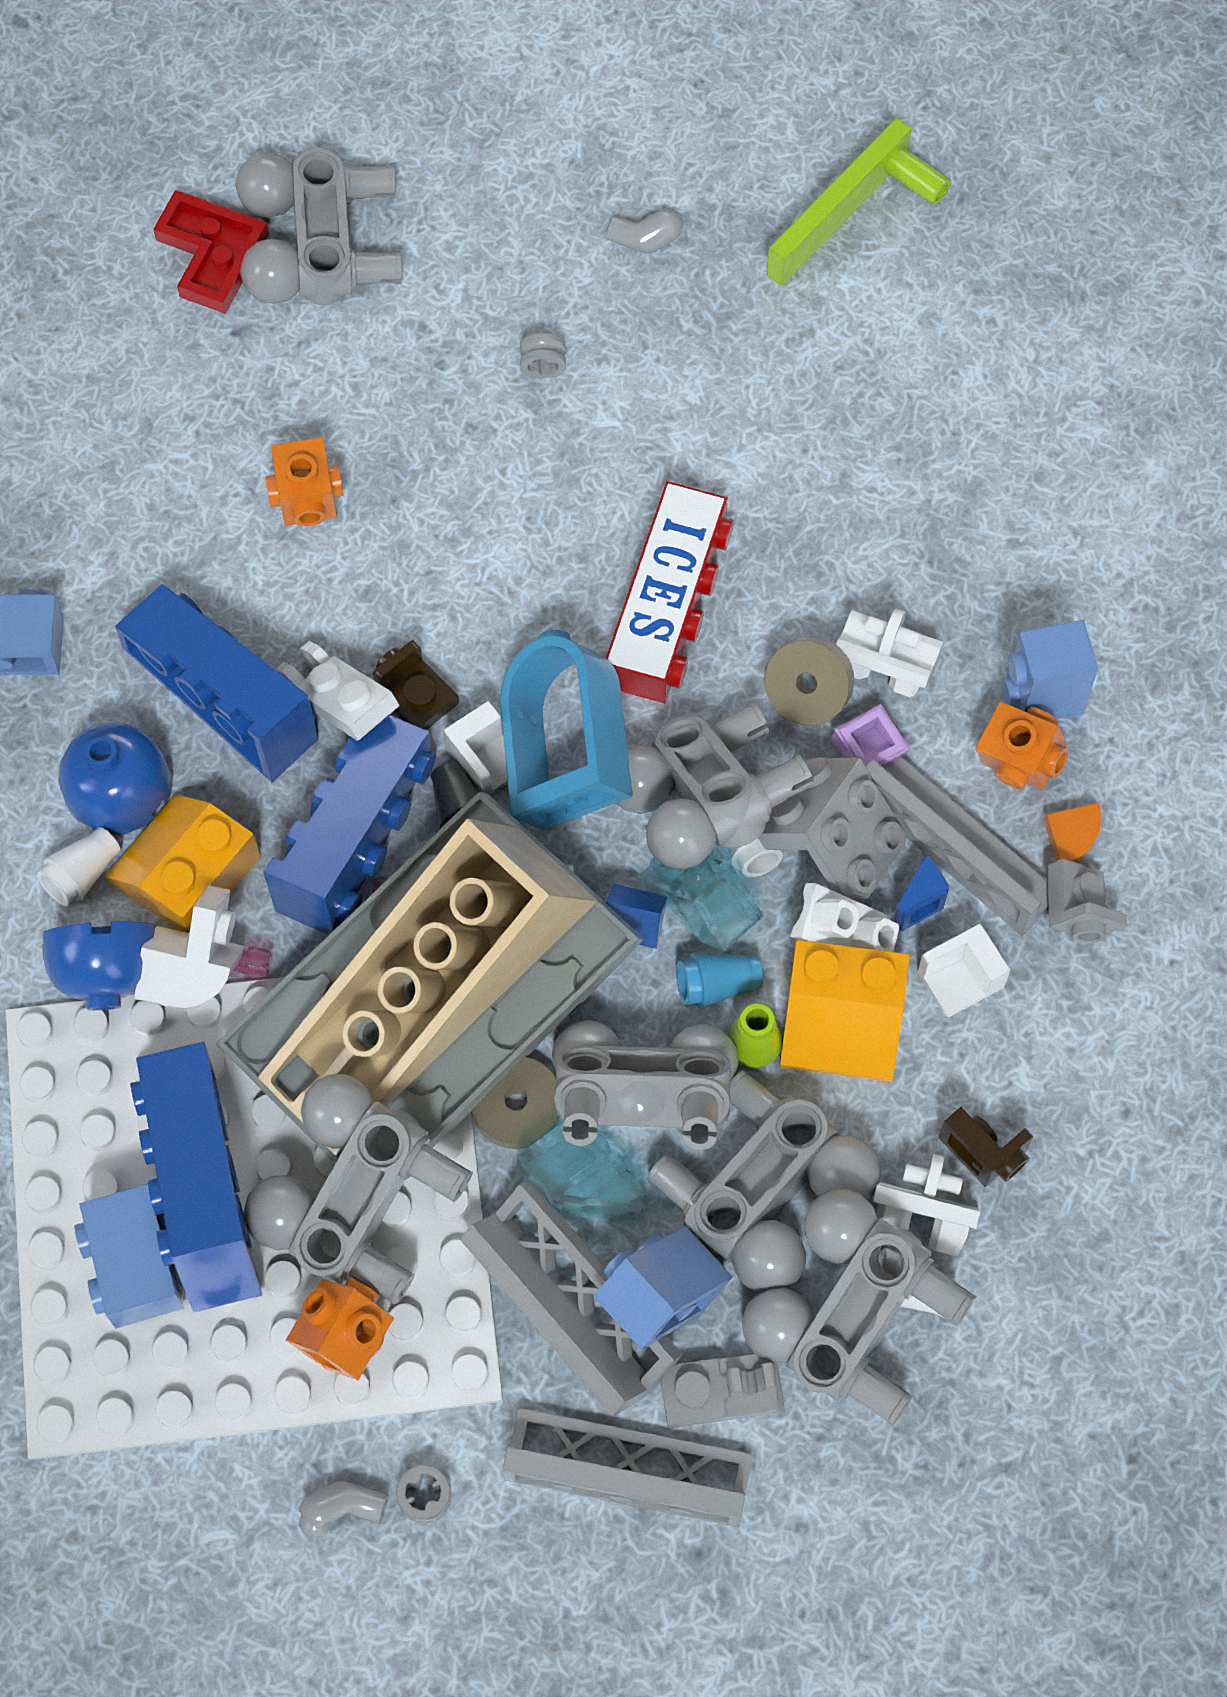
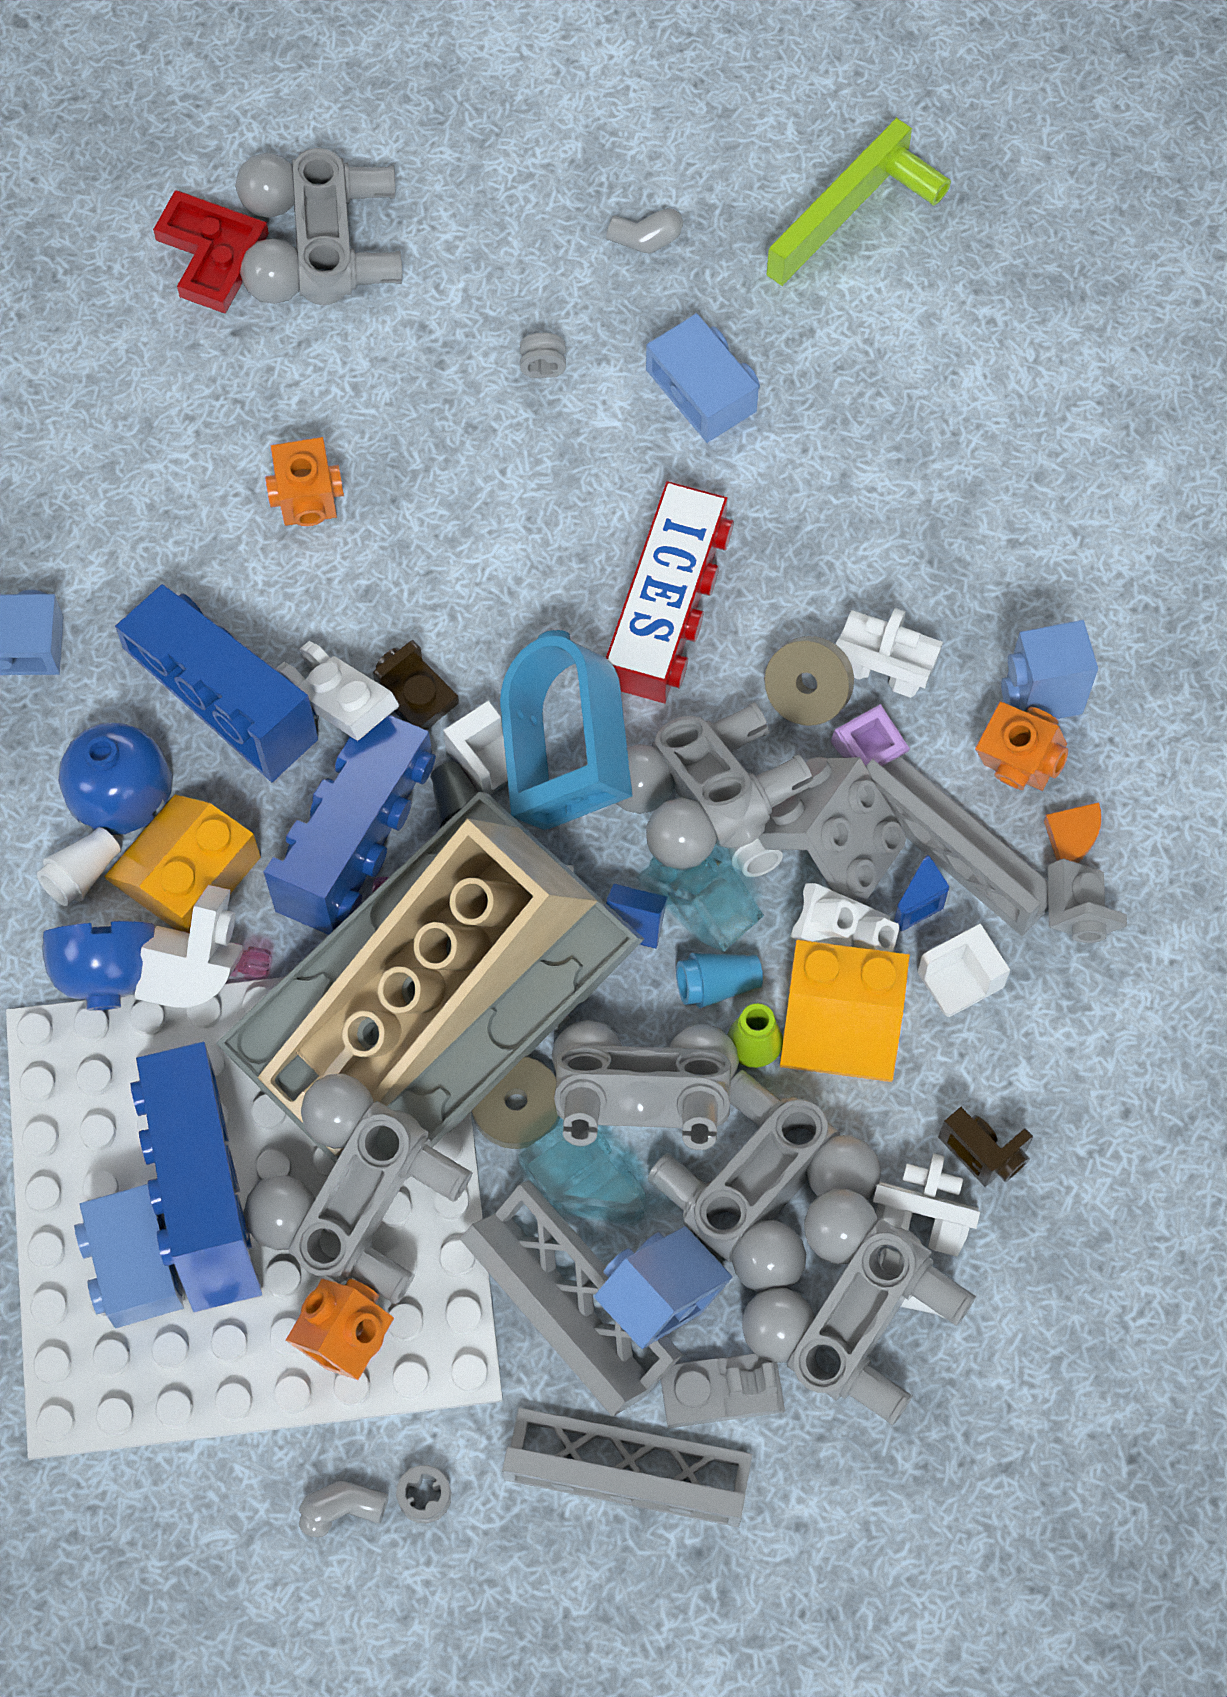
(703, 377): none -> medium blue brick

